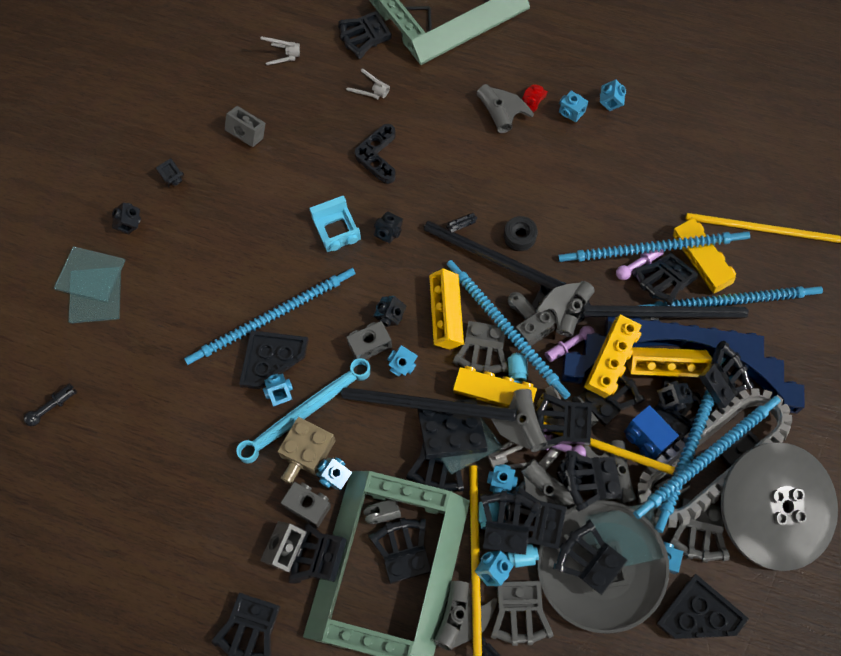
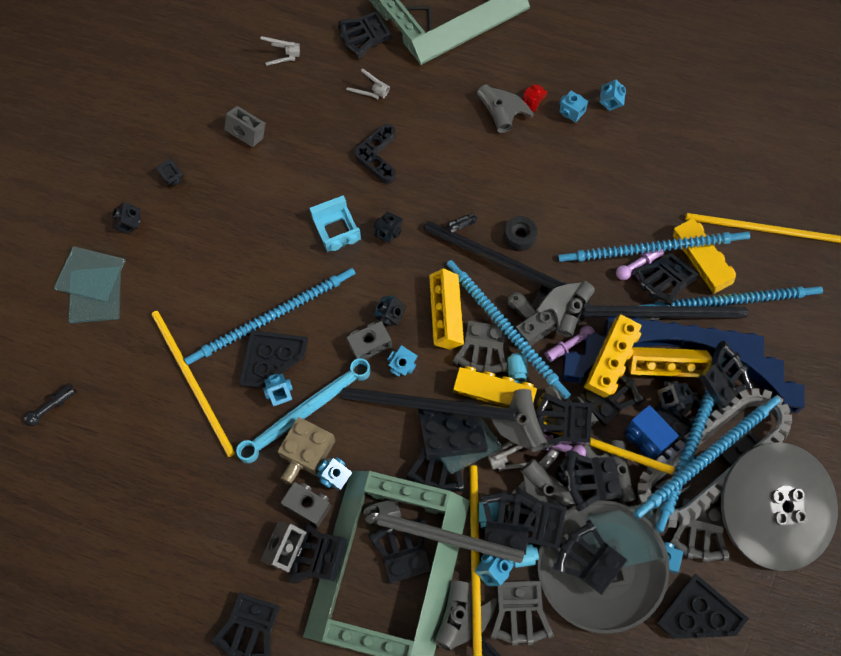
(193, 384): none -> yellow piece
(450, 538): none -> dark grey axle
(497, 484): dark azure brick -> none

